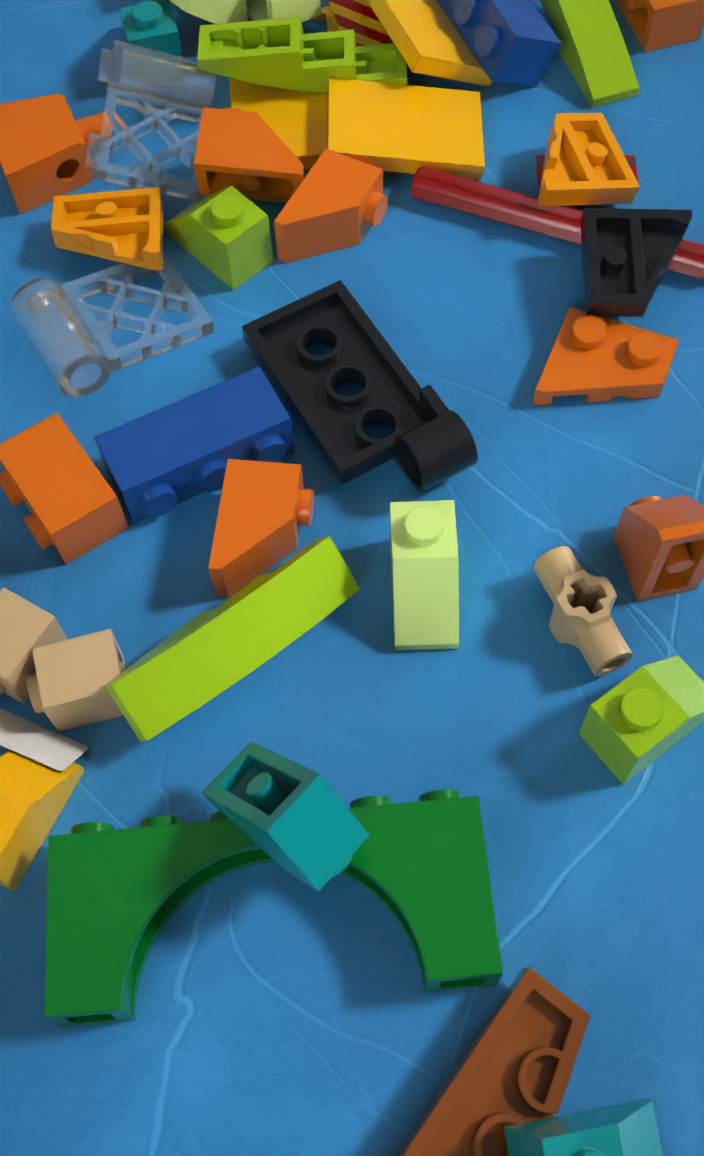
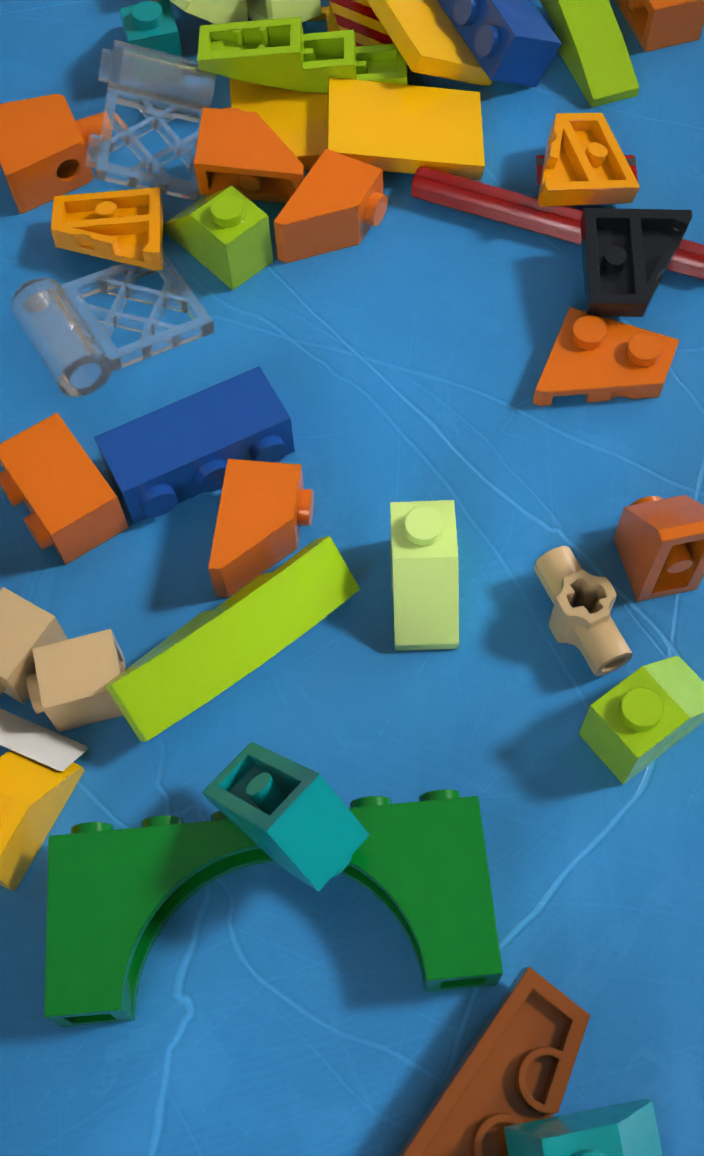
(427, 436): black hinge -> none

